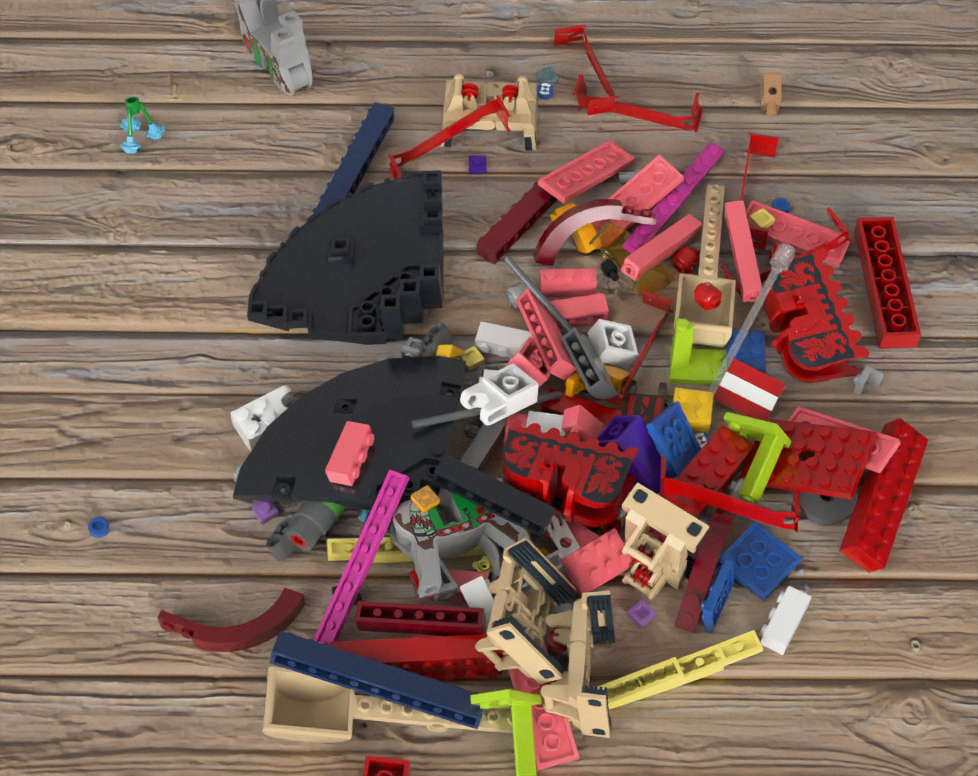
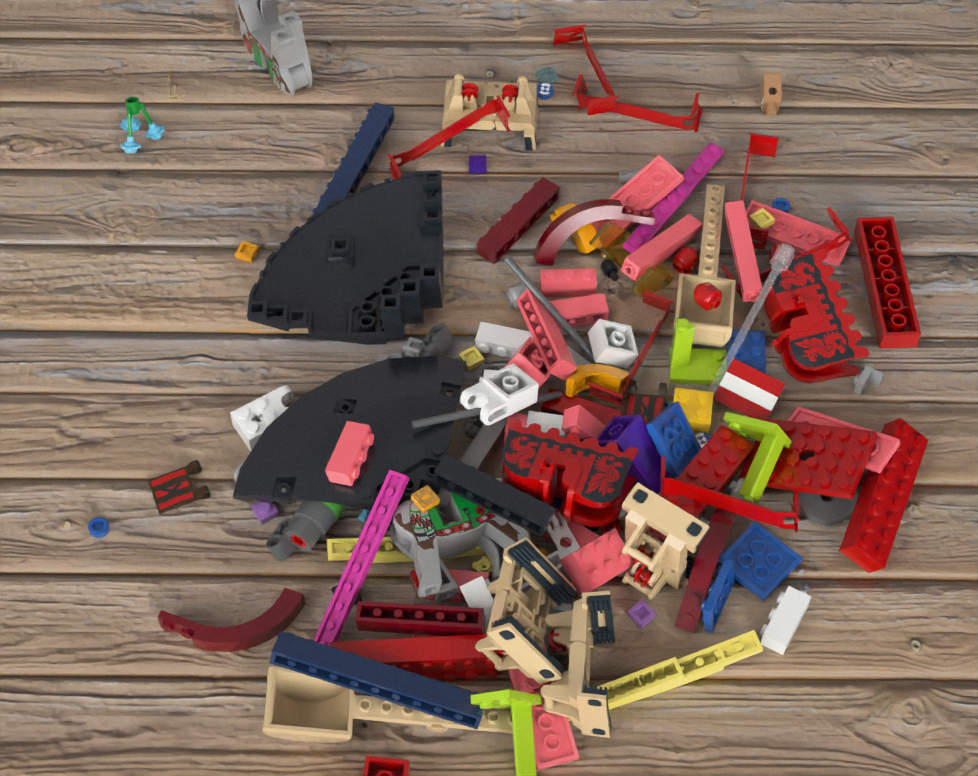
(176, 488): none -> dark brown flag
(247, 251): none -> light orange tile
(449, 351): yellow slope -> none
(586, 171): coral plate -> none
(589, 365): dark grey brick -> none

